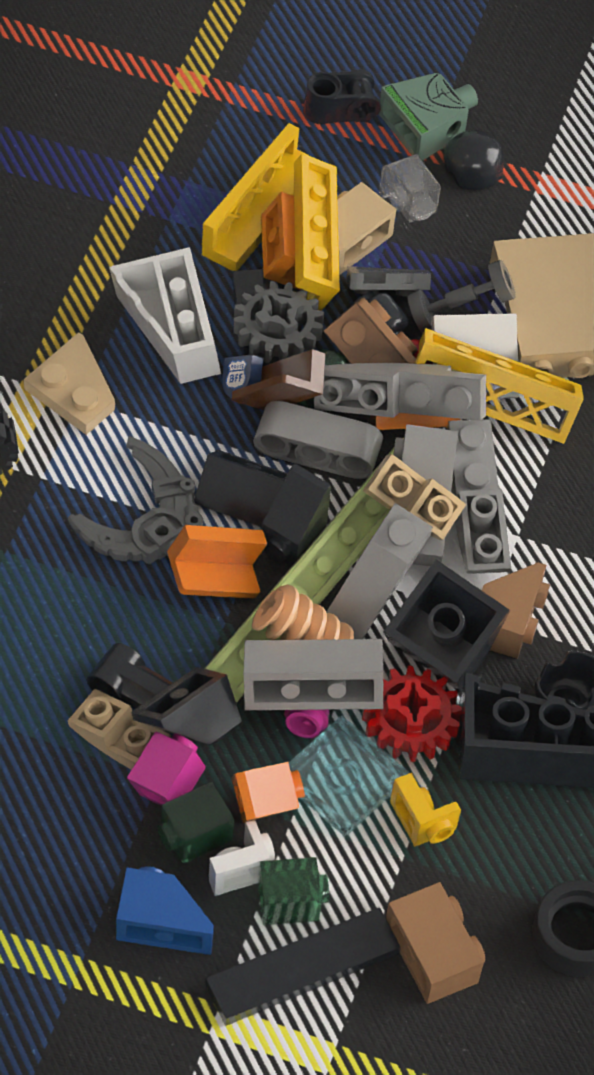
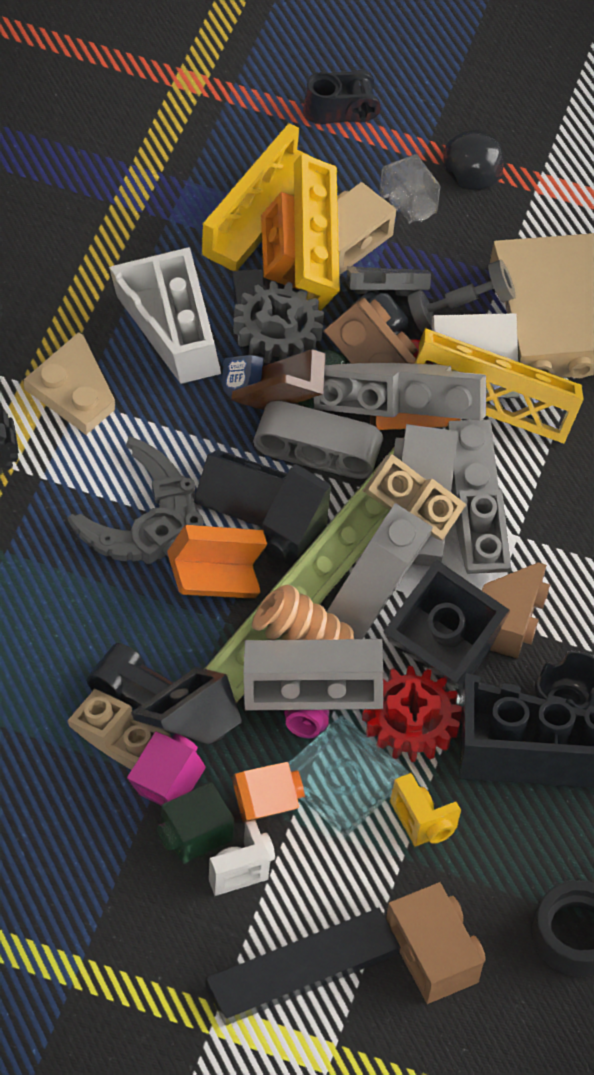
(161, 913): blue slope -> none
(291, 891): clear green brick -> none
(426, 112): sand green torso -> none

